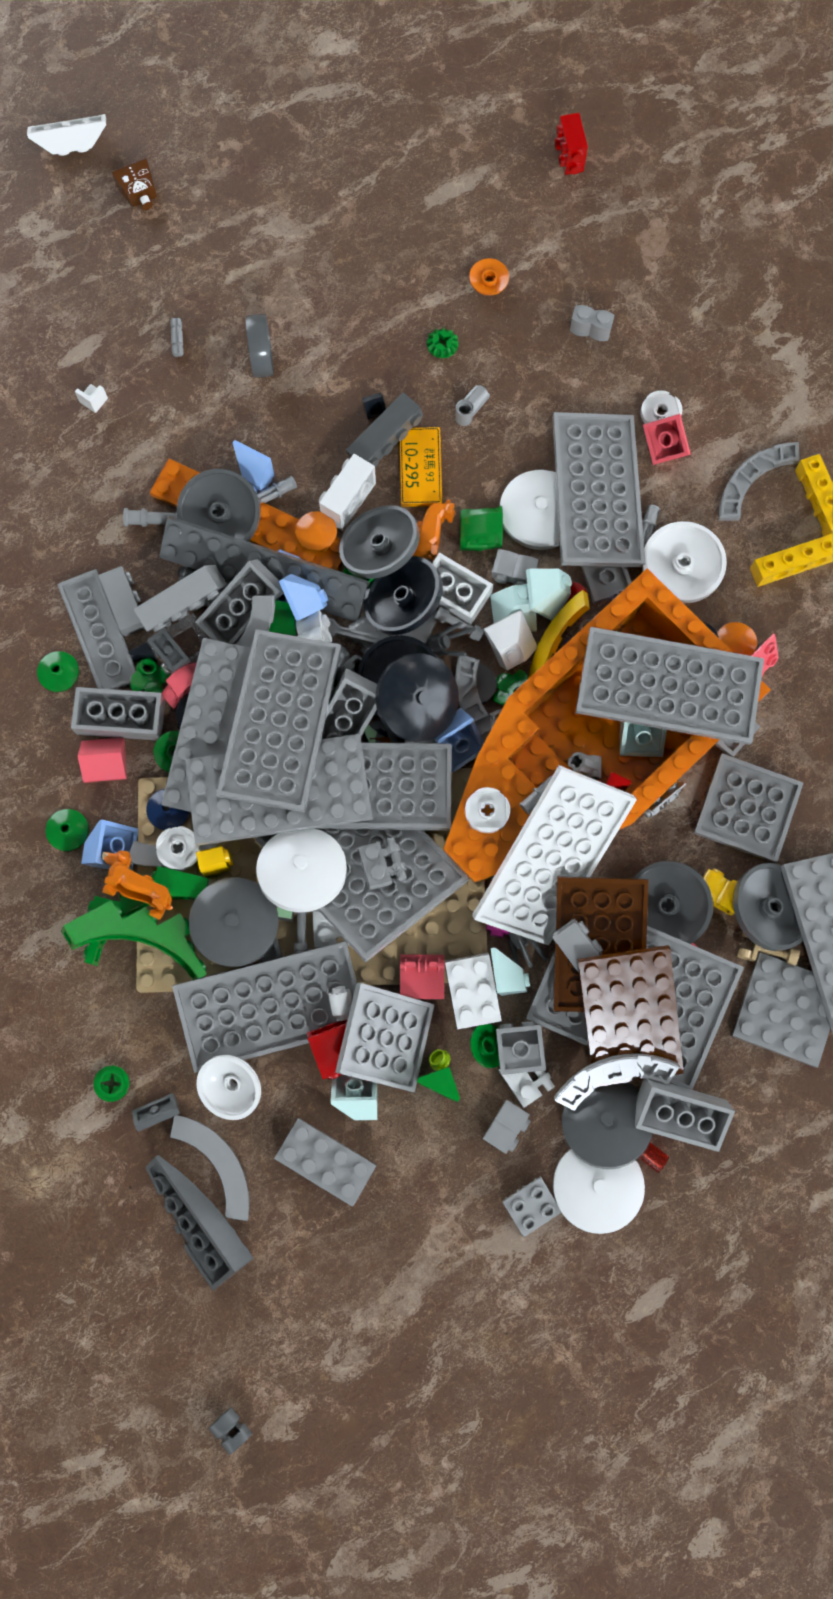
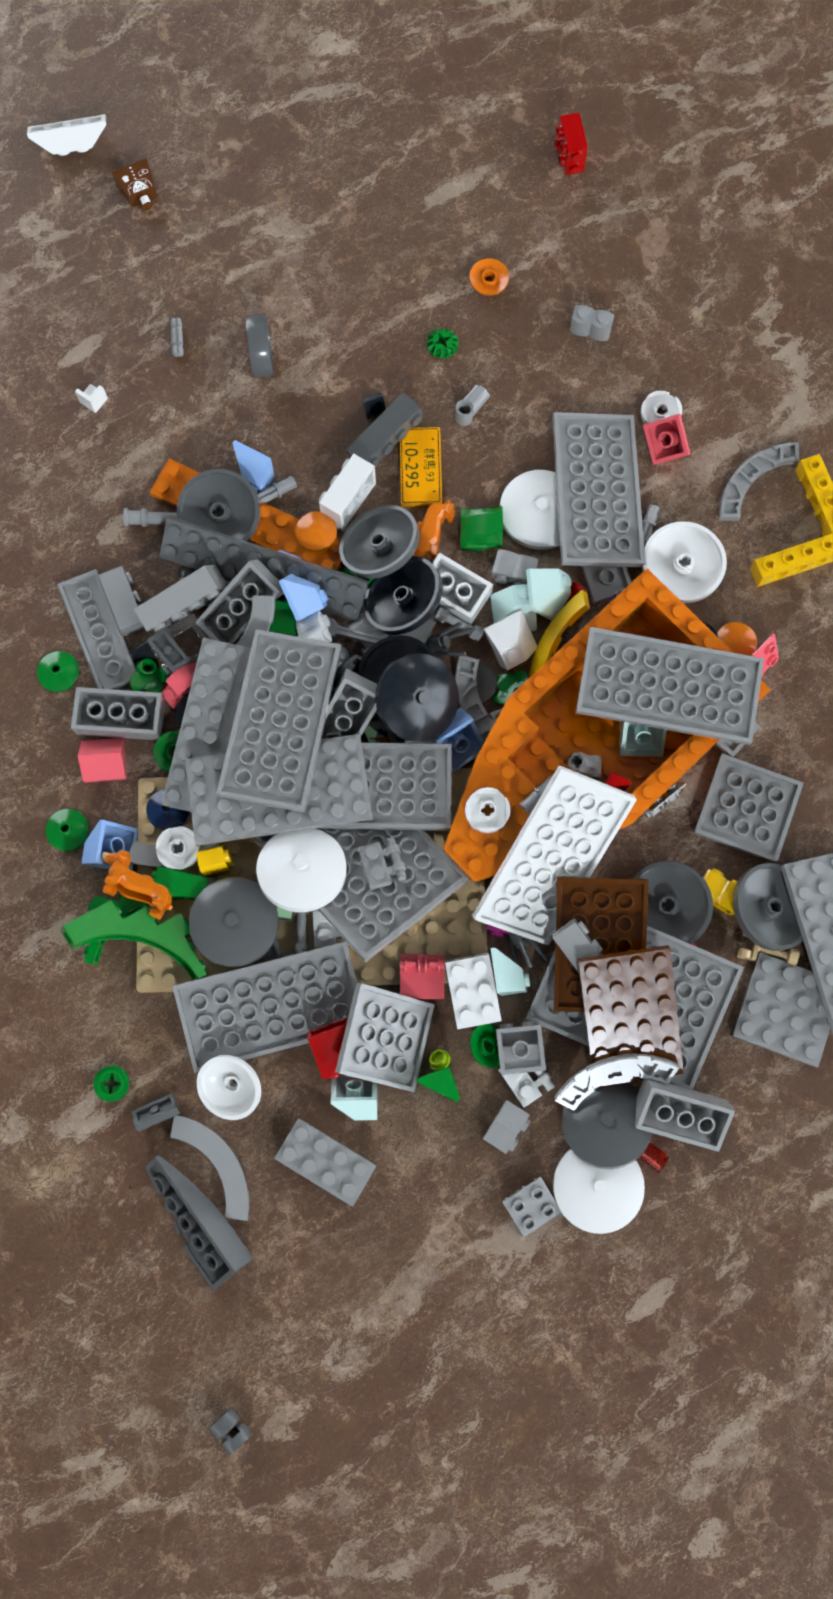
(340, 1002): white brick -> none

